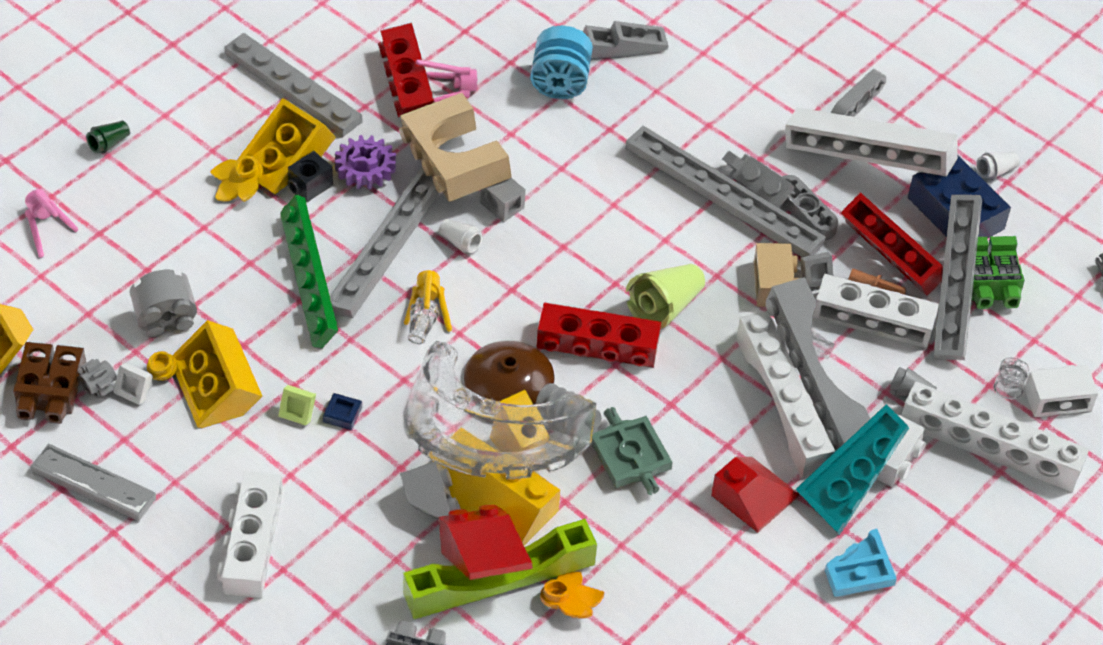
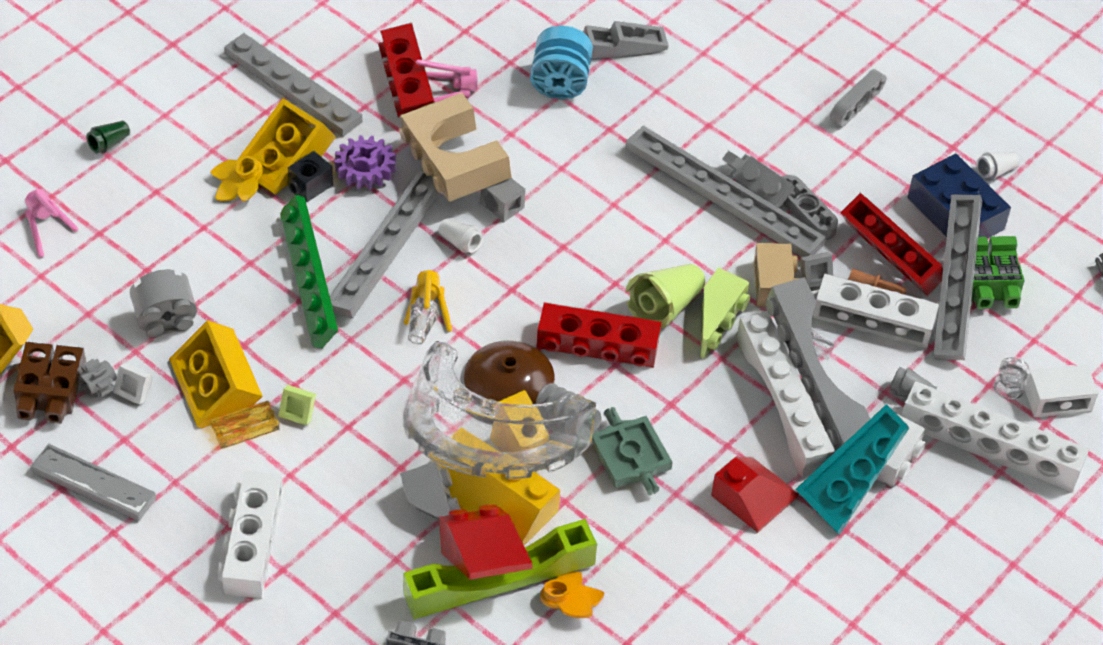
(162, 365): yellow plate -> none
(242, 421): none -> clear yellow tile
(342, 411): dark blue tile -> none
(721, 302): none -> yellowish green slope
(861, 567): medium azure wing -> none
(872, 141): white brick -> none

